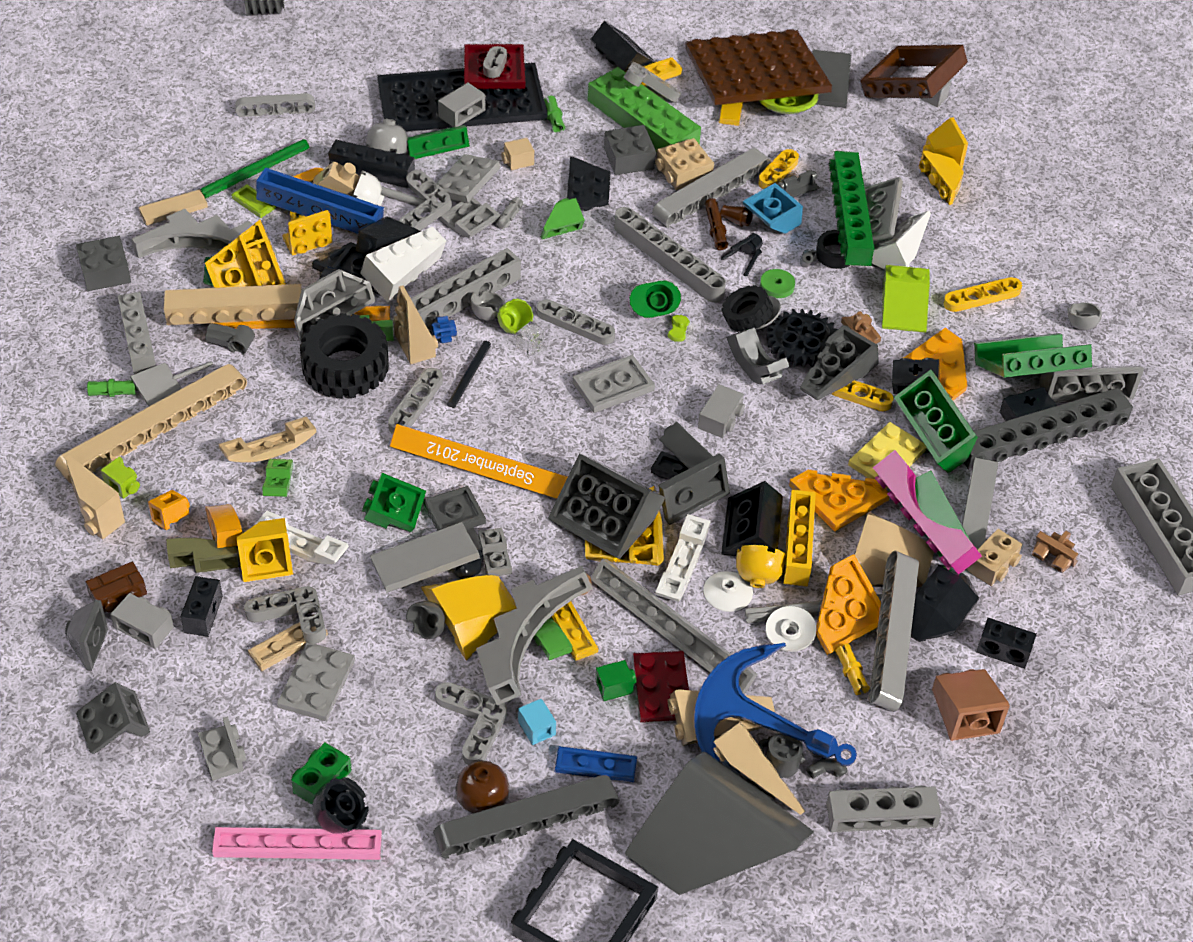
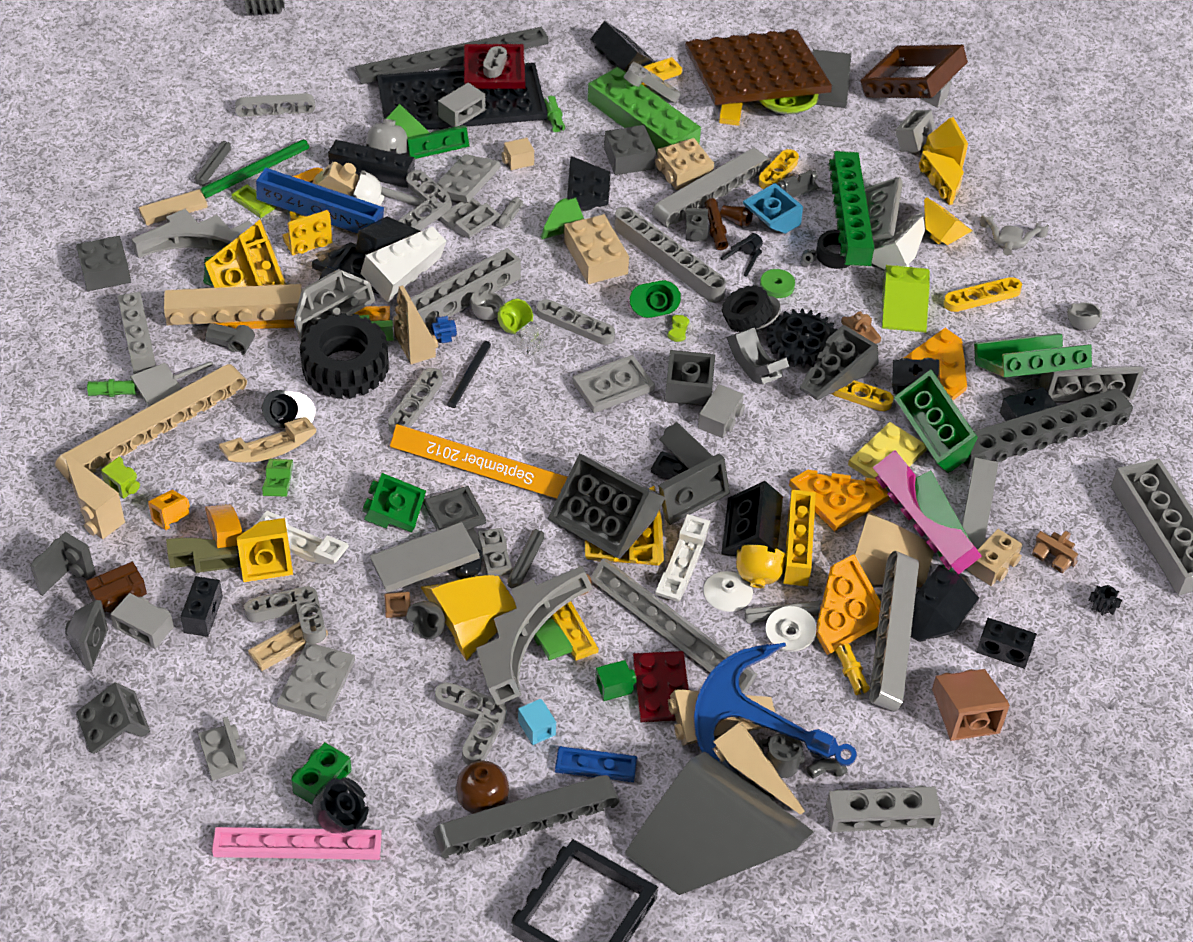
(61, 556): none -> dark grey bracket
(212, 163): none -> dark grey axle
(287, 406): none -> black piece
(397, 604): none -> medium nougat tile
(407, 122): none -> bright green slope
(445, 56): none -> dark grey plate
(526, 558): none -> dark grey axle
(596, 249): none -> tan brick
(689, 377): none -> dark grey brick
(696, 224): none -> dark grey brick
(914, 130): none -> light grey brick
(942, 224): none -> yellow slope
(1011, 236): none -> light grey piece
(1105, 599): none -> black gear

